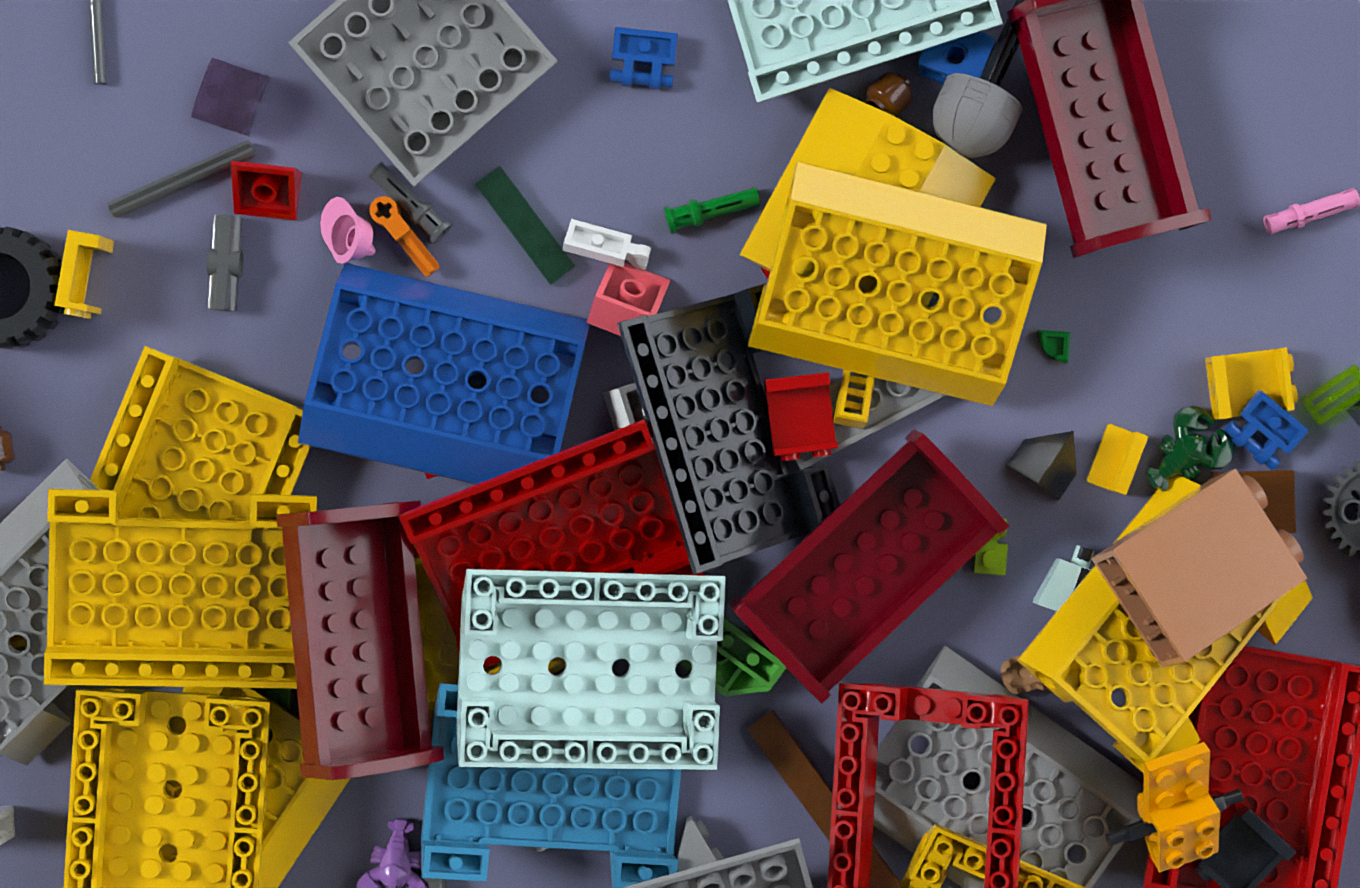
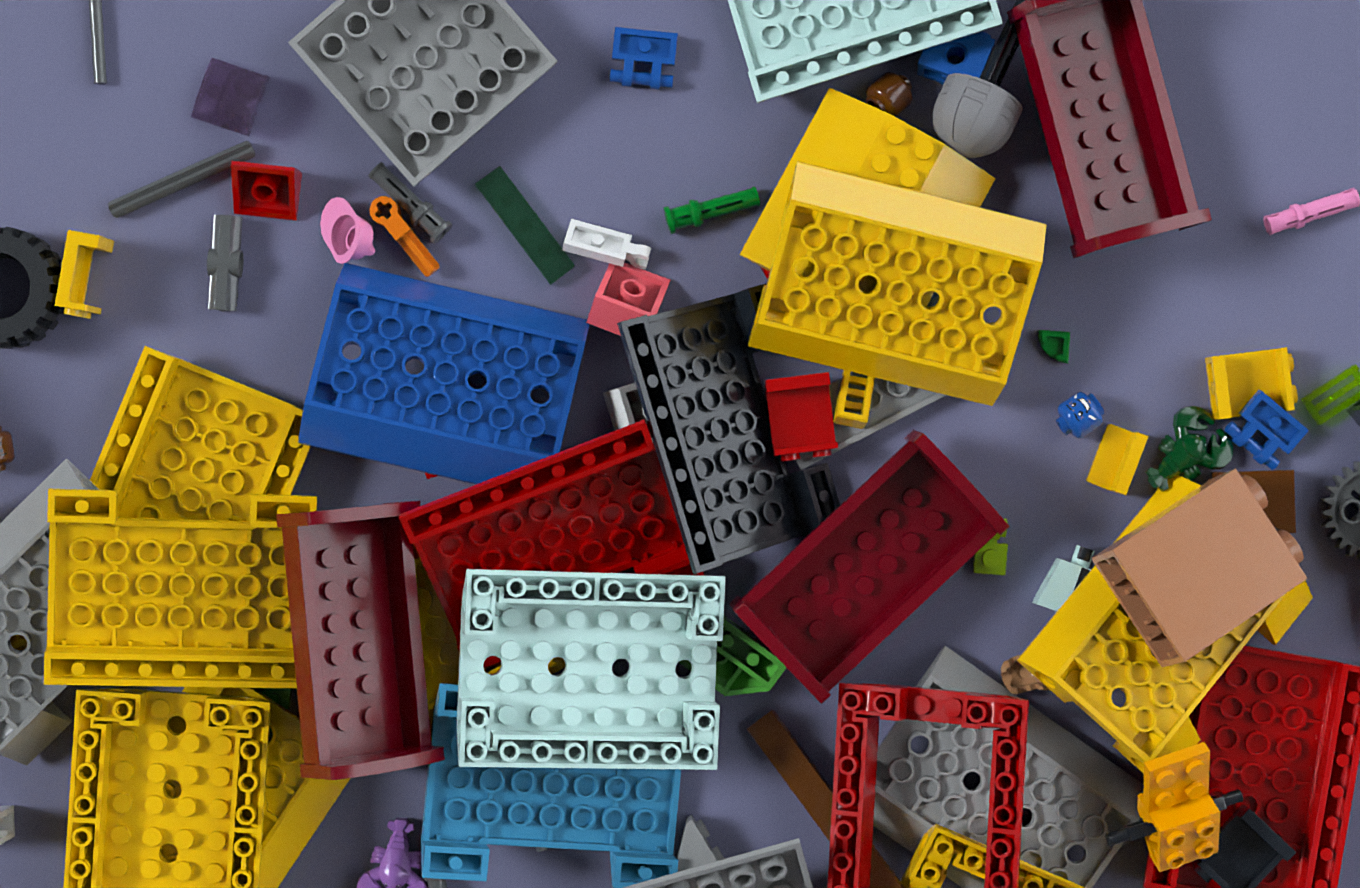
(1047, 462): black slope -> none
(1080, 415): none -> blue head

